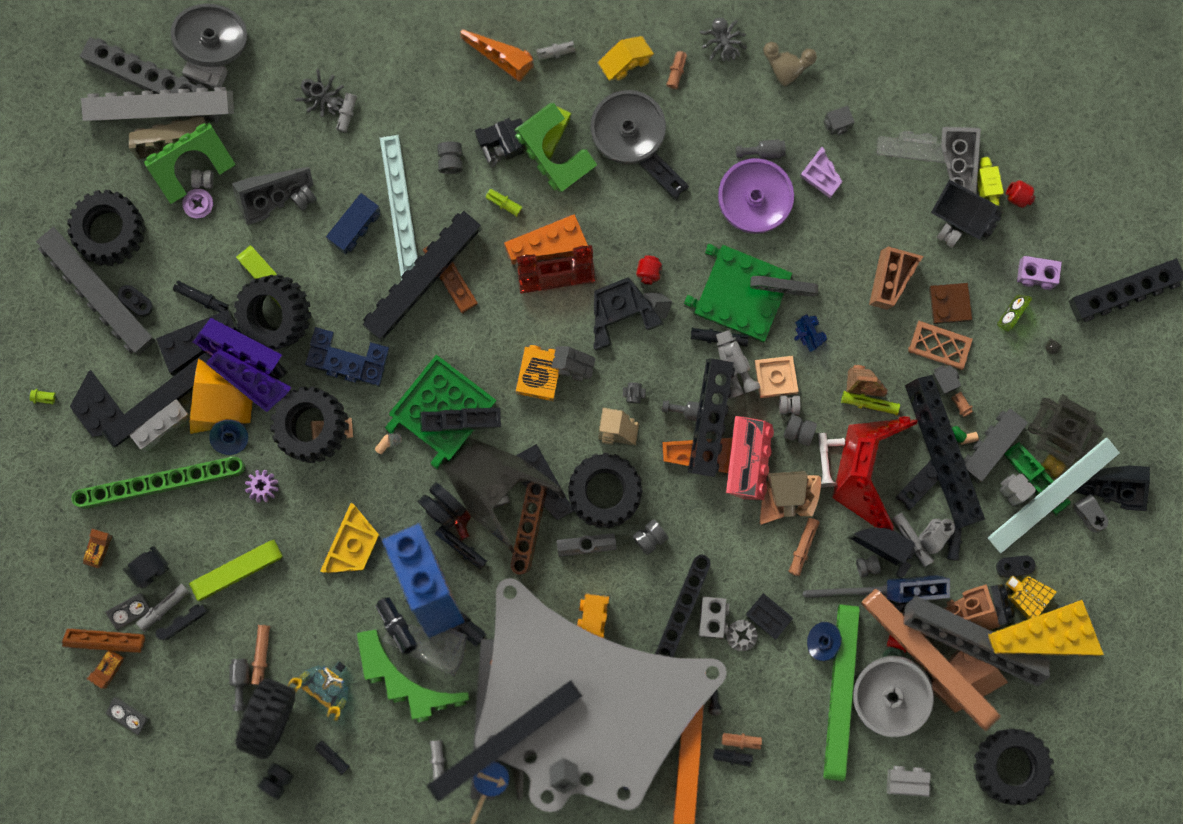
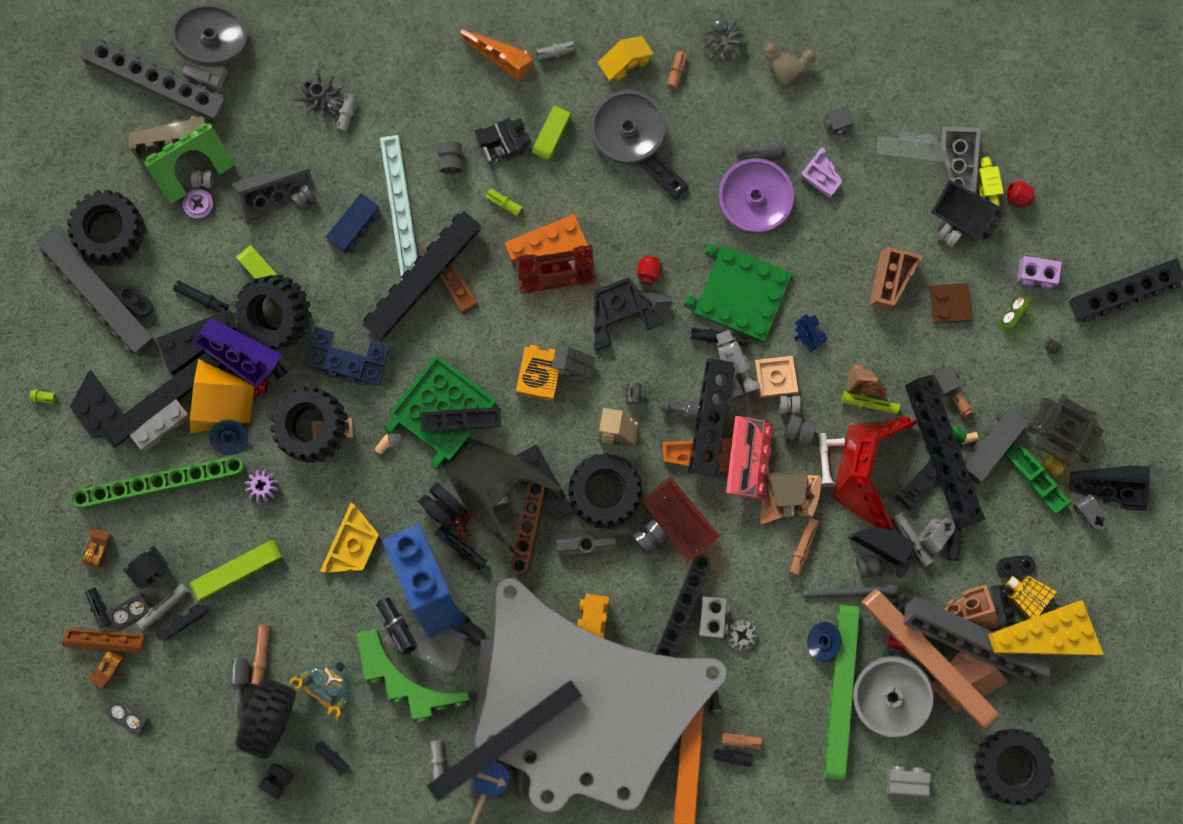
(97, 607): none -> black pin
(157, 105): light grey brick -> none
(250, 381): dark purple wing -> none
(532, 135): bright green arch -> none
(564, 775): dark grey panel -> none
(679, 519): none -> clear red brick
(769, 616): black plate -> none
(784, 286): dark grey beam -> none
(923, 587): dark blue brick -> none
(953, 336): nougat window -> none
(1016, 489): light grey brick -> none
(1053, 495): light aqua tile -> none

